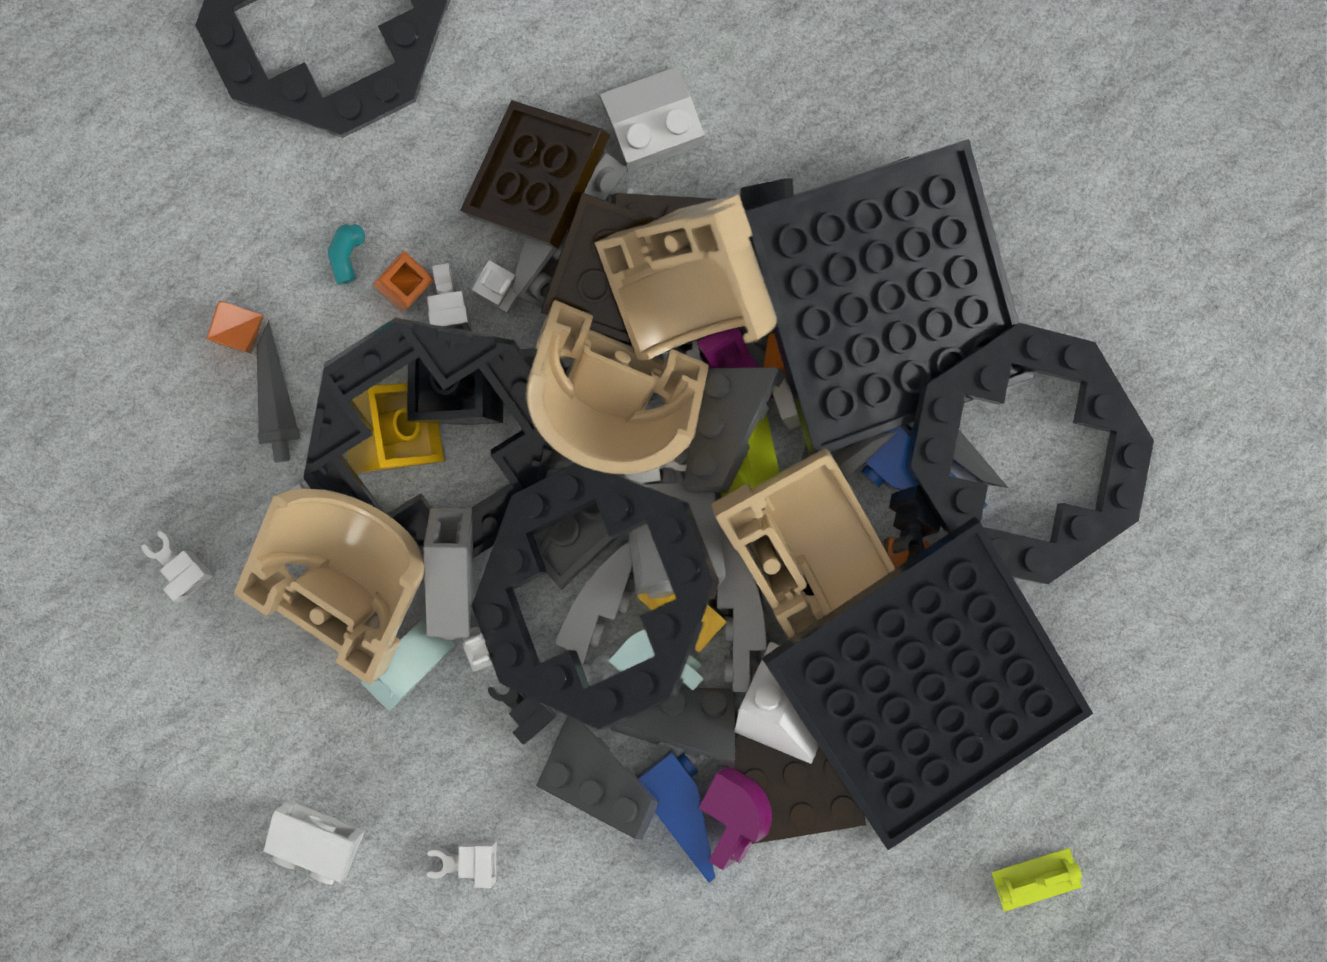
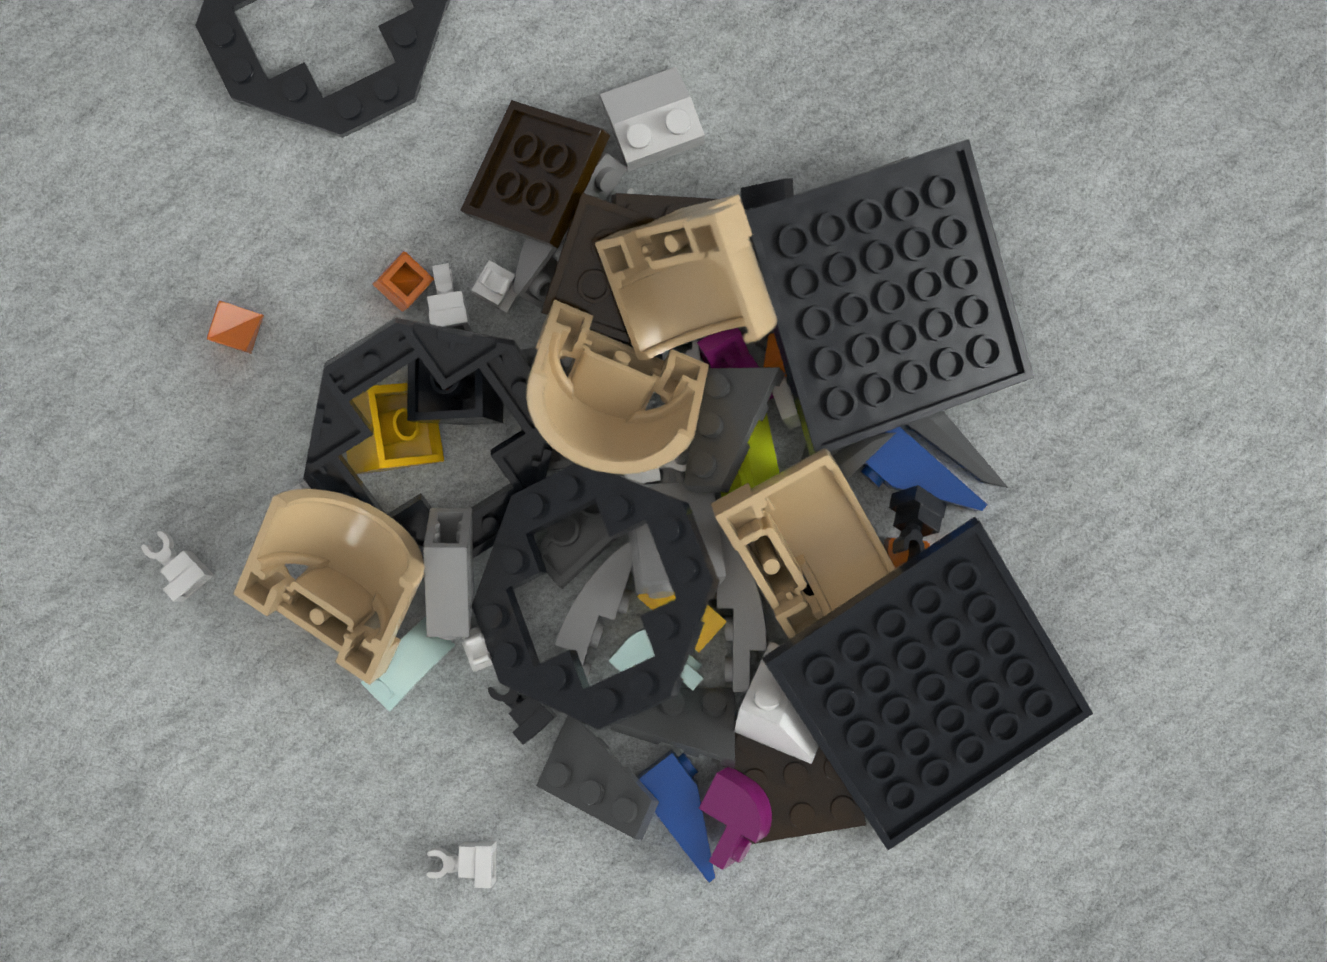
(275, 411): dark grey bar -> none
(312, 842): white slope -> none
(340, 250): teal arm -> none
(1037, 879): neon yellow hinge -> none
(1099, 405): black plate -> none

